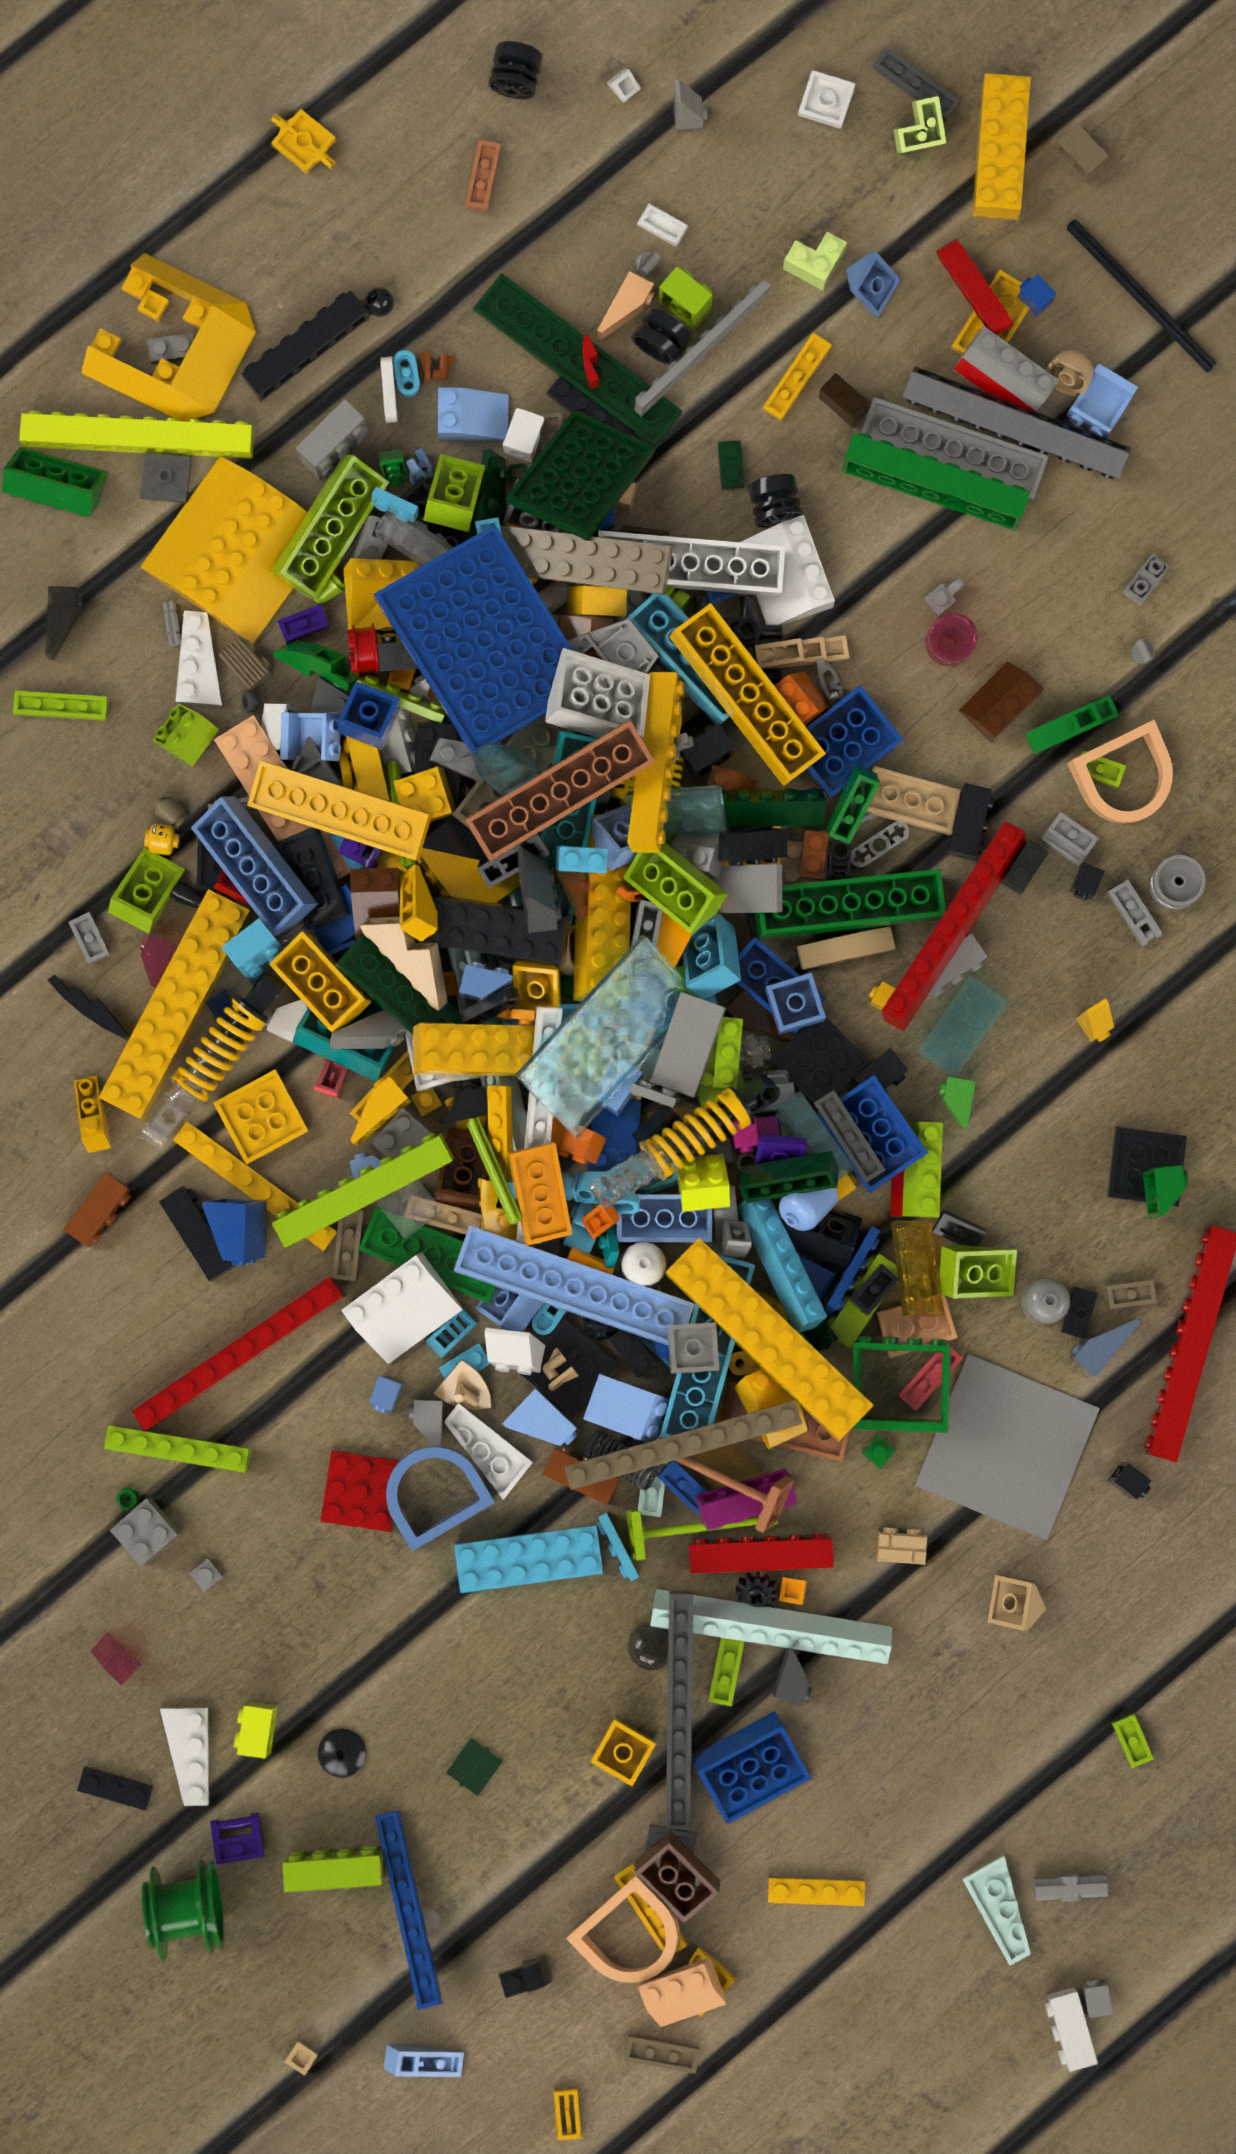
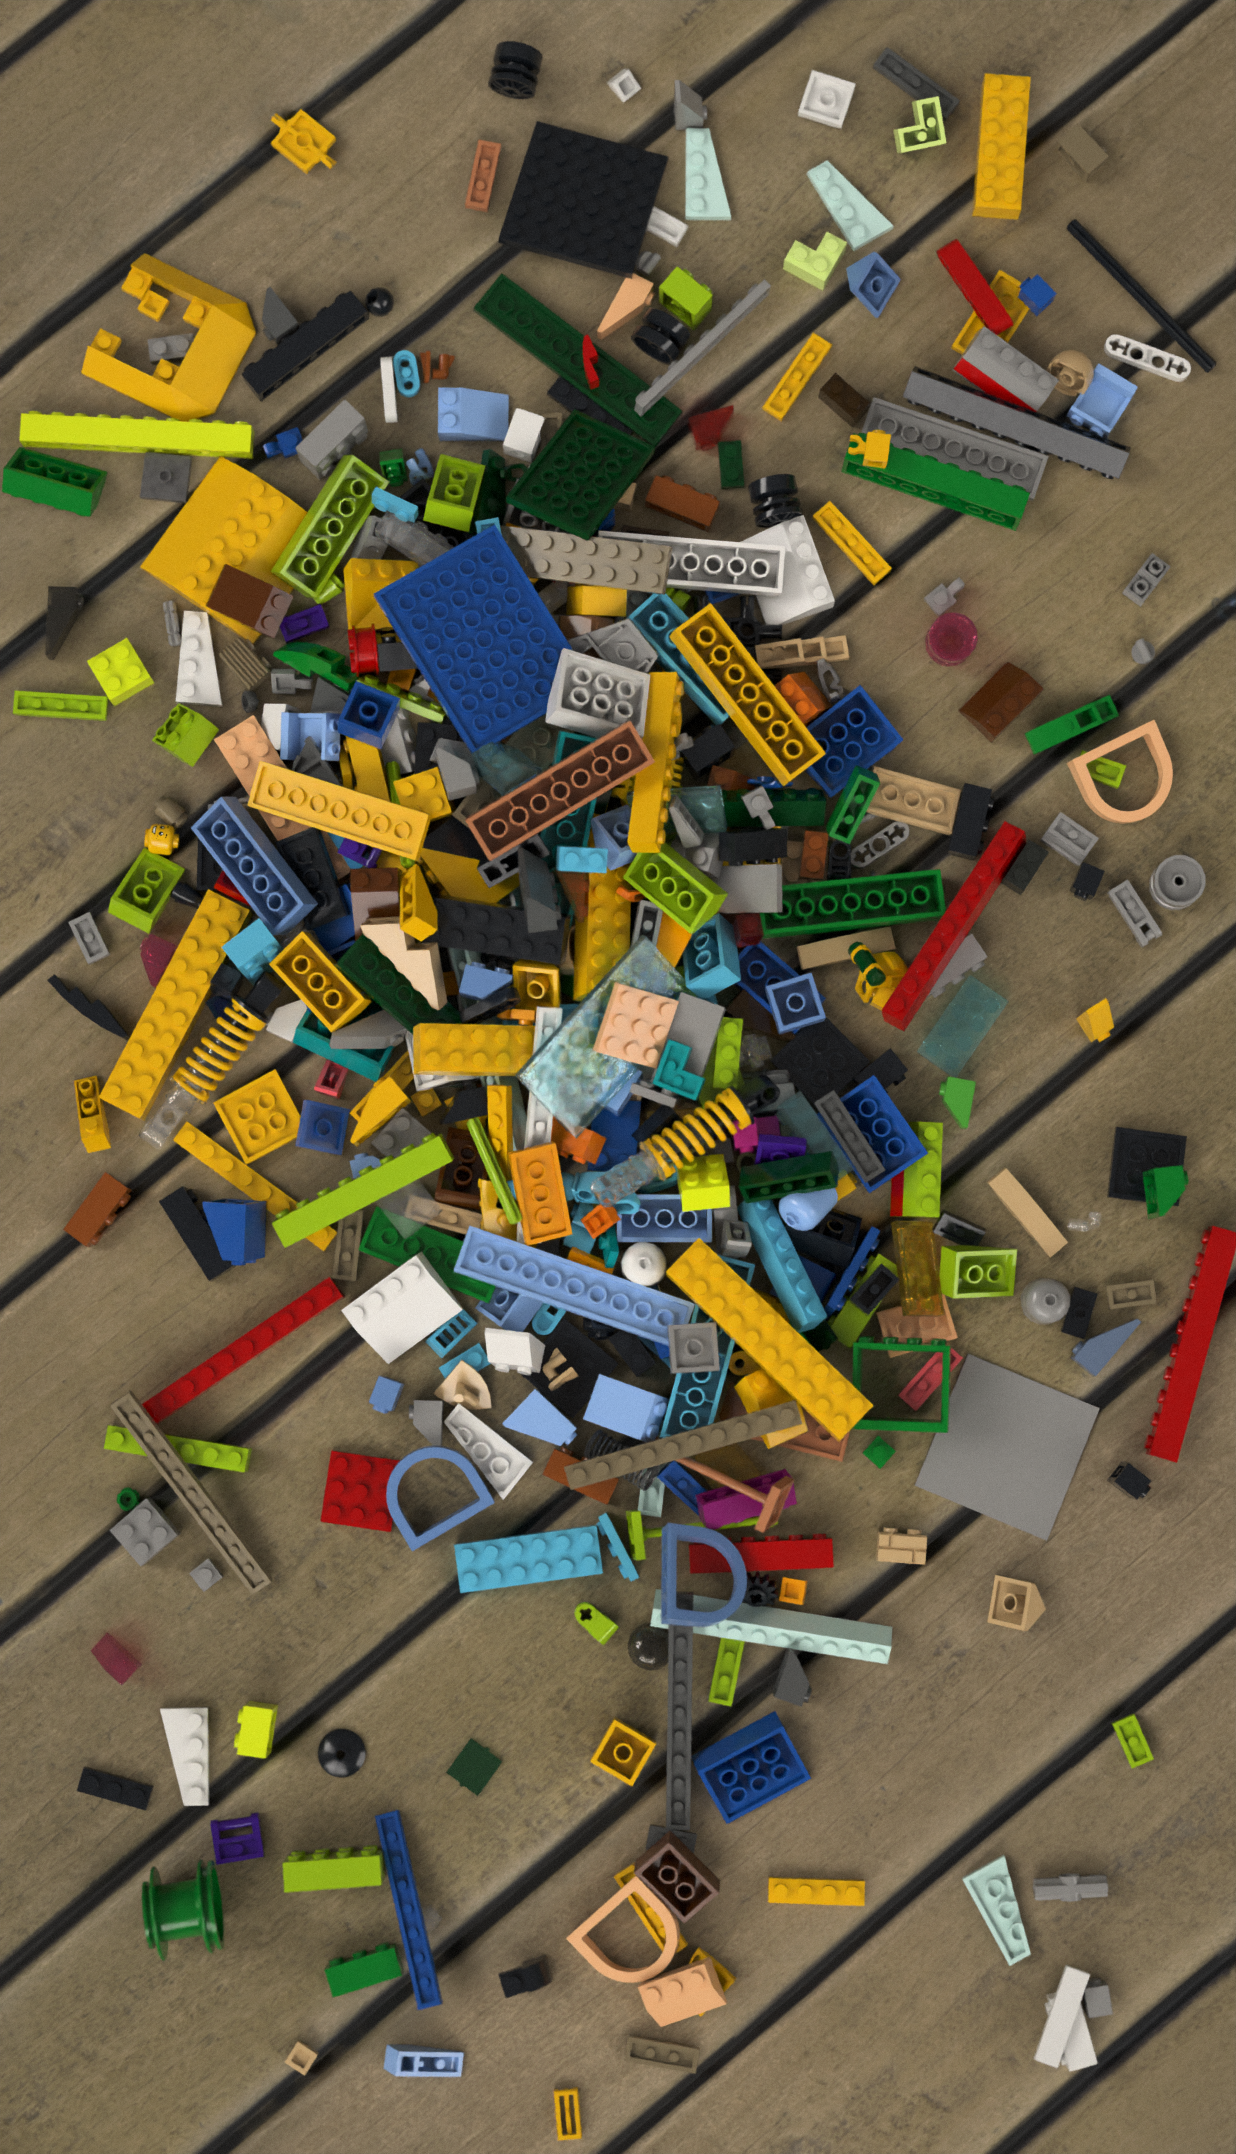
(120, 672): none -> neon yellow brick
(191, 1492): none -> dark tan plate
(226, 982): none -> black brick
(249, 601): none -> reddish brown slope
(277, 318): none -> dark grey slope
(285, 681): none -> light grey plate
(286, 443): none -> blue plate
(322, 1127): none -> blue plate
(363, 1969): none -> green brick
(456, 775): none -> light grey slope
(583, 199): none -> black plate
(598, 1625): none -> lime piece
(635, 1025): none -> light nougat plate
(669, 1613): none -> medium blue window
(672, 1073): none -> teal plate
(682, 502): none -> dark orange brick
(686, 826): none -> light grey slope
(704, 183): none -> light aqua wing
(709, 427): none -> clear red slope
(748, 929): none -> clear red brick
(758, 804): none -> light grey plate
(767, 782): none -> blue plate
(849, 208): none -> light aqua wing
(851, 543): none -> yellow plate
(874, 449): none -> yellow brick
(877, 969): none -> yellow piece
(1027, 1212): none -> tan slope
(1061, 2016): none -> white tile
(1084, 1224): none -> clear arm
(1146, 361): none -> white beam

